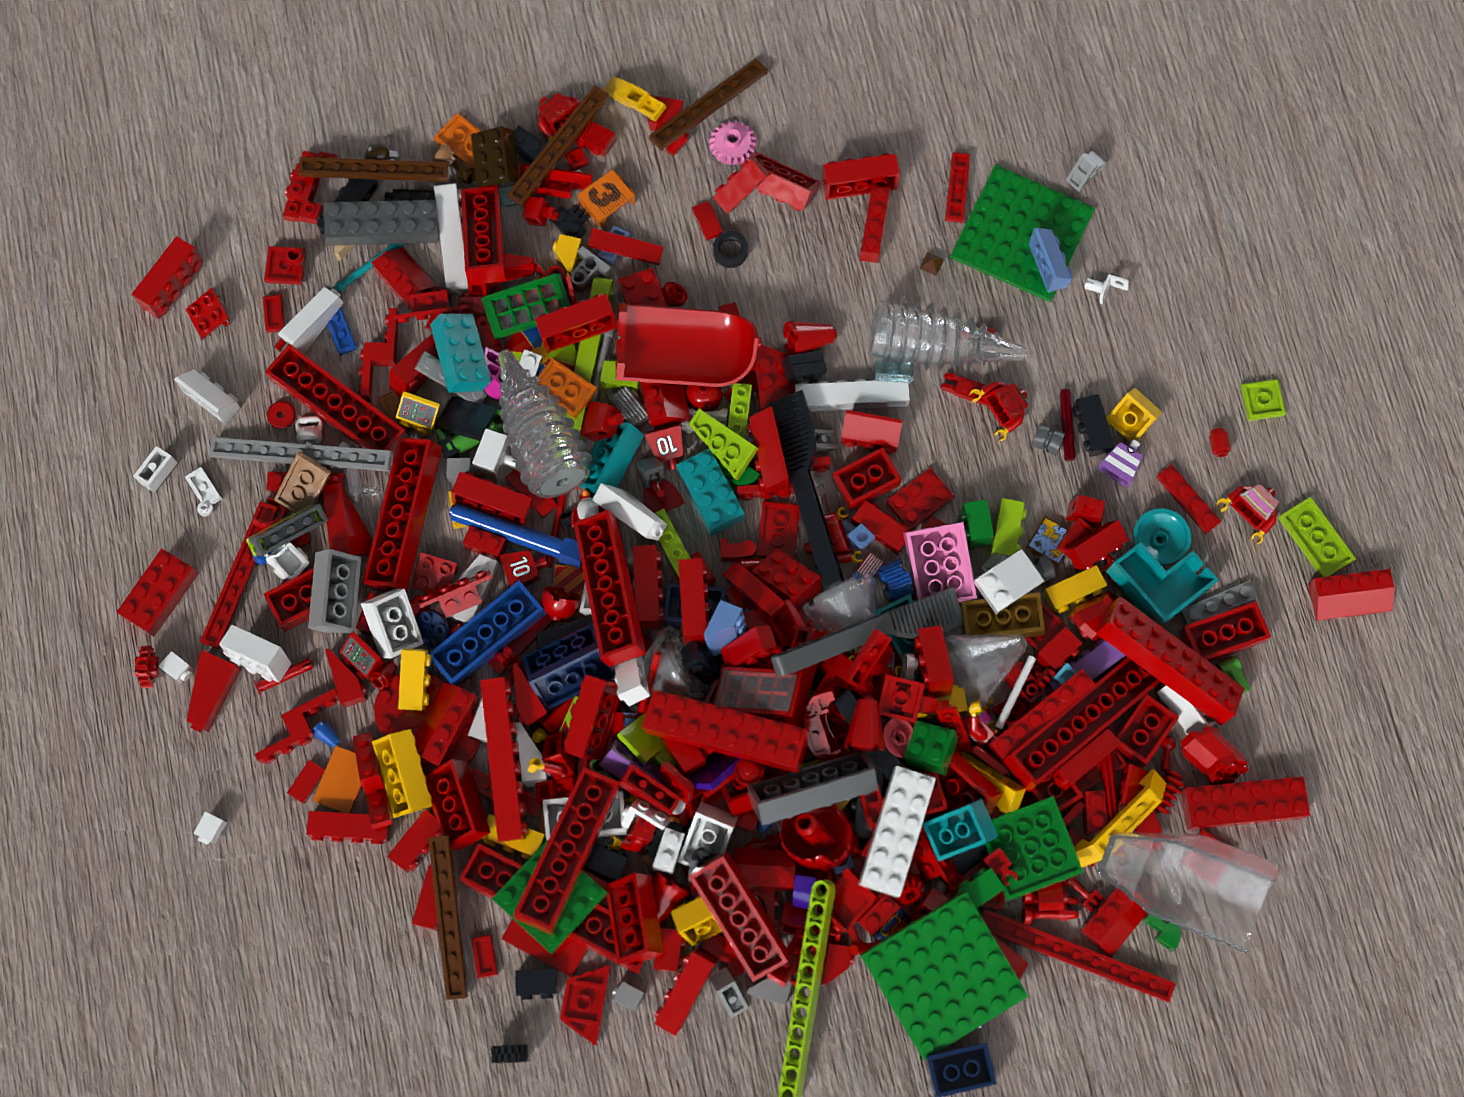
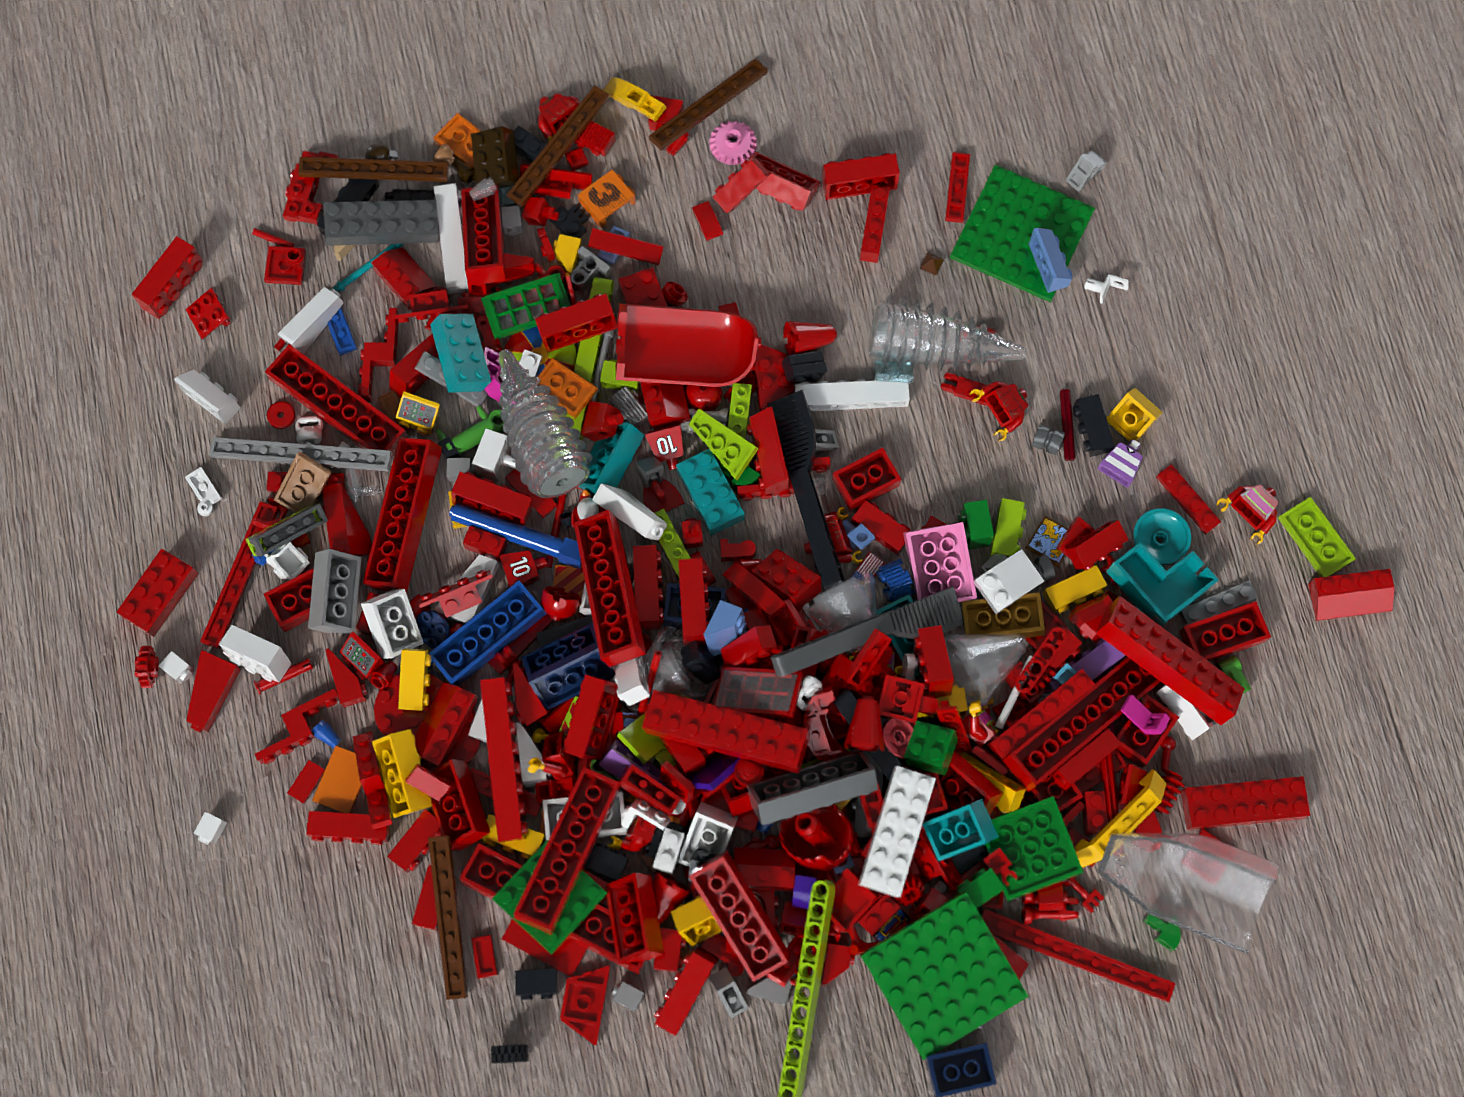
(155, 469): white brick -> none
(273, 313): red tile -> none
(274, 239): none -> red piece
(427, 782): none -> tile
(433, 573): red hinge -> none
(465, 418): black piece -> none
(483, 189): none -> clear cone
(512, 220): none -> light grey brick
(546, 248): none -> red plate
(692, 533): none -> red brick
(730, 236): black tyre -> none
(778, 528): red tile -> none
(809, 687): none -> white piece
(871, 431): slope -> none
(920, 499): red plate -> none
(1042, 661): none -> red beam
(1088, 509): red torso -> none
(1113, 922): red slope -> none
(1145, 720): none -> dark pink bracket
(1213, 756): red brick -> none
(1219, 442): red brick -> none
(1262, 400): lime tile -> none

